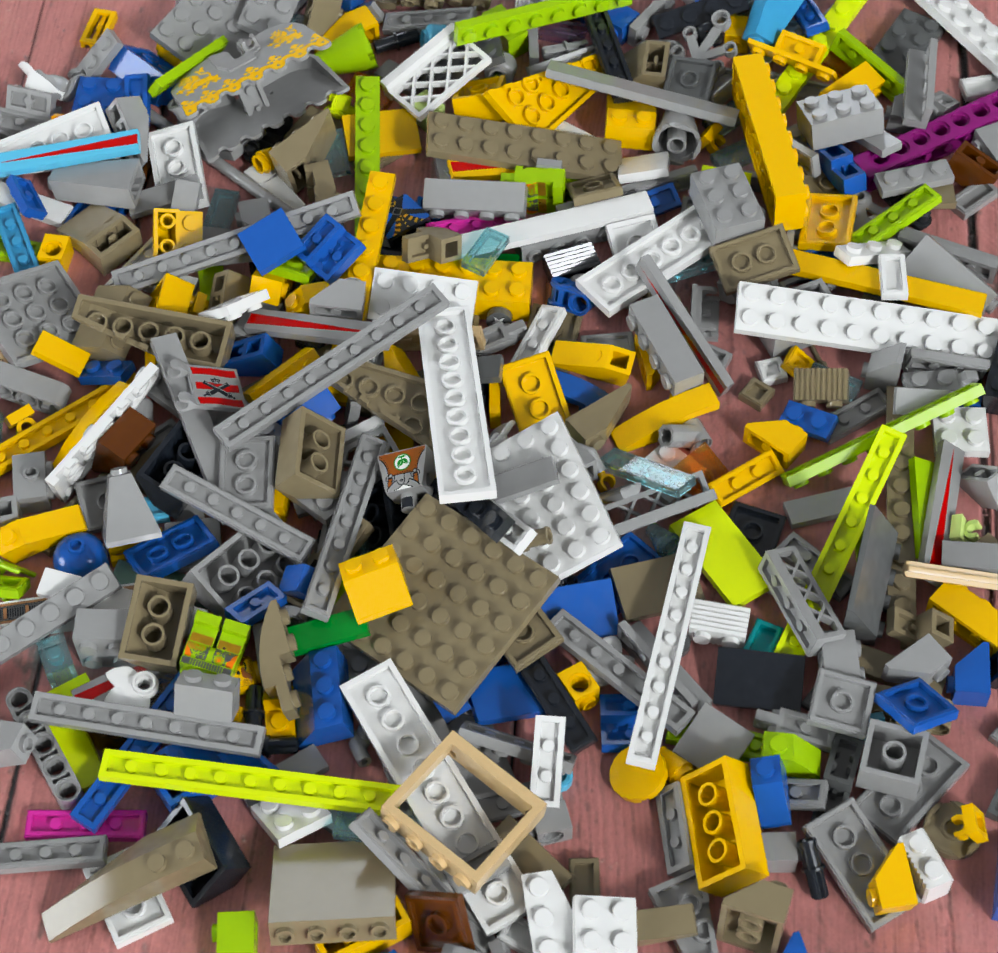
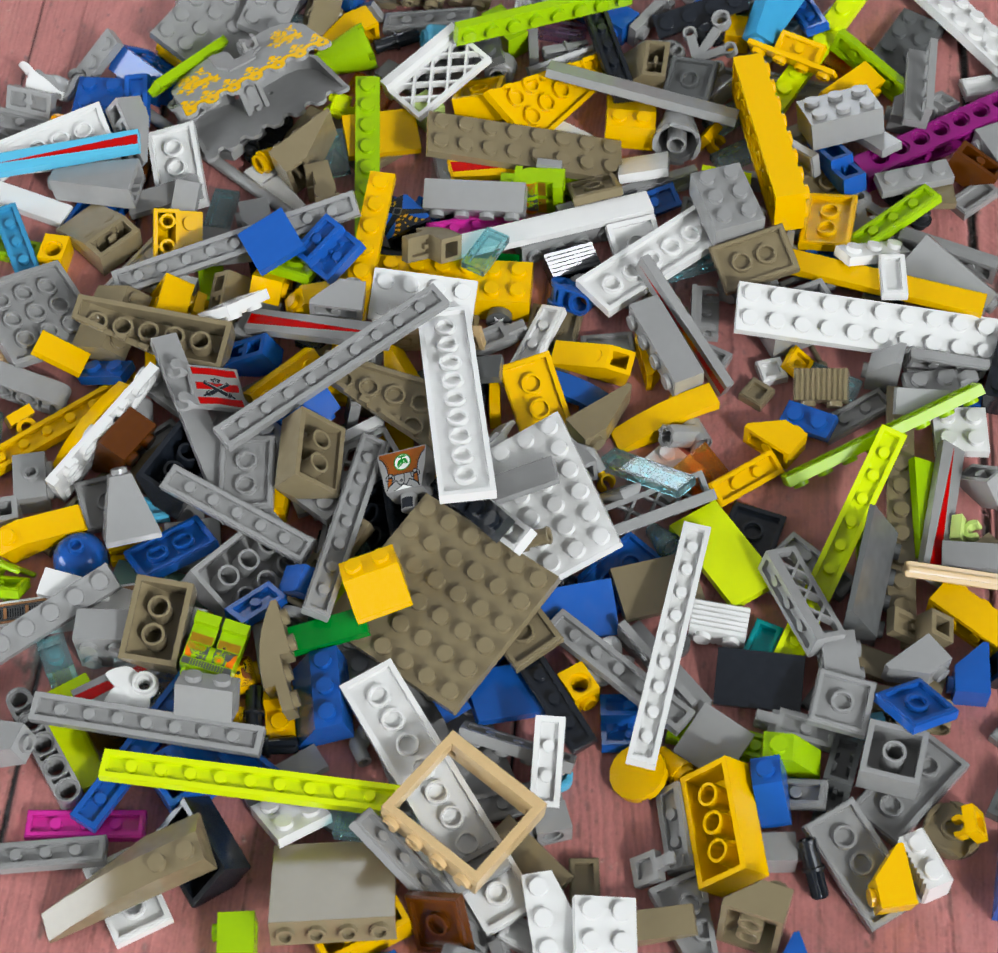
(26, 197): blue plate -> none
(108, 21): yellow tile -> none
(651, 867): none -> light grey plate
(815, 508): light grey tile -> none

